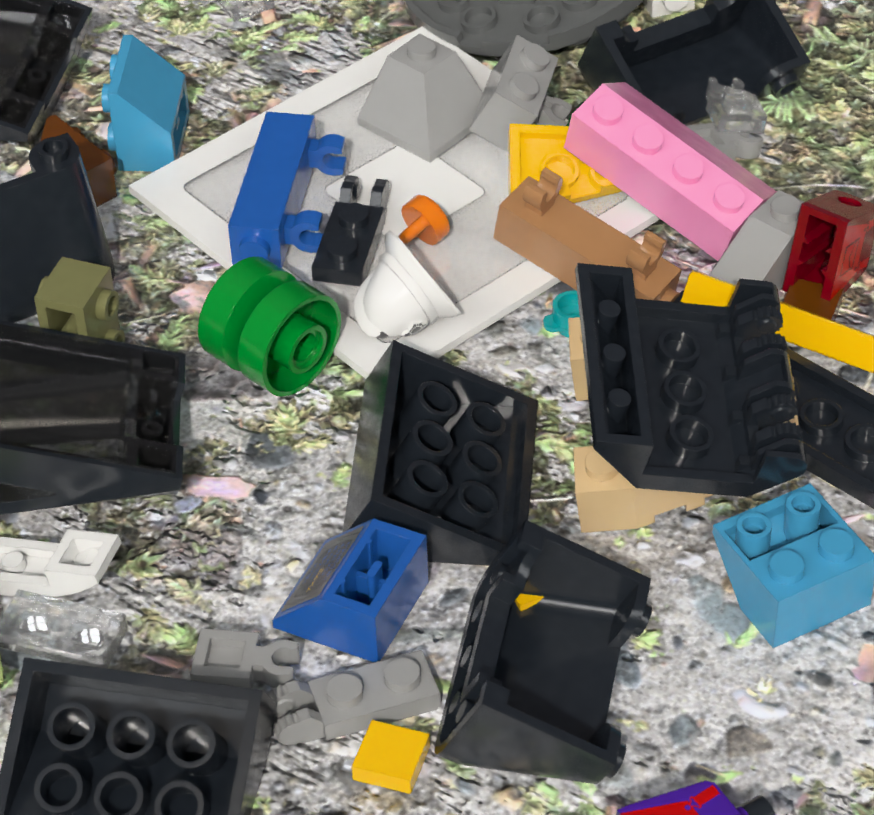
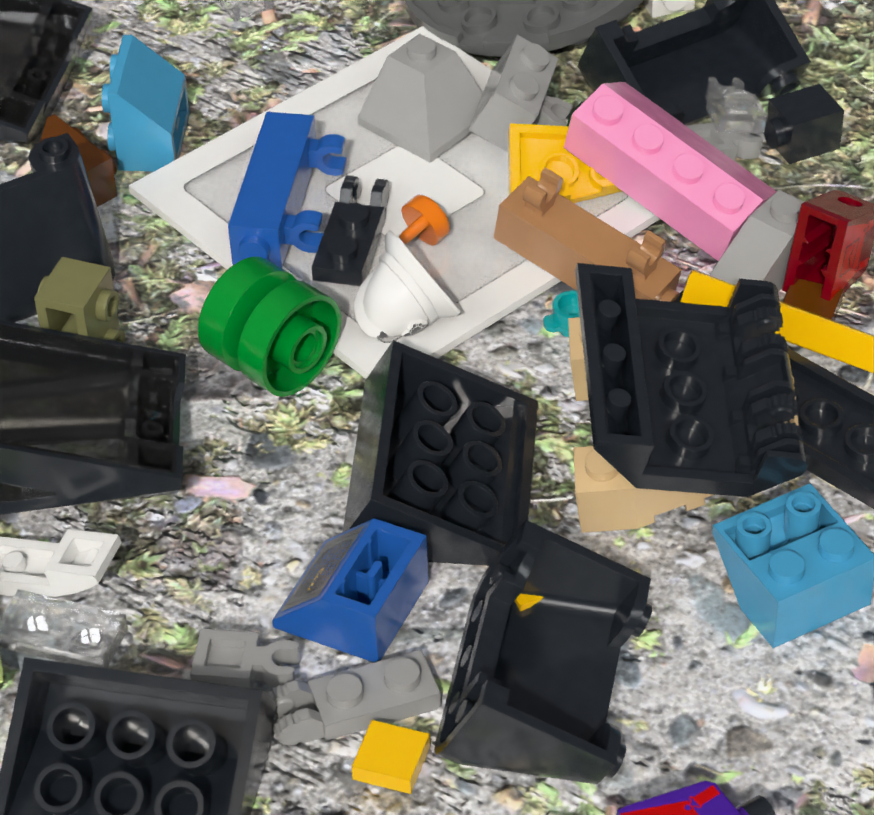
(804, 123): none -> black brick

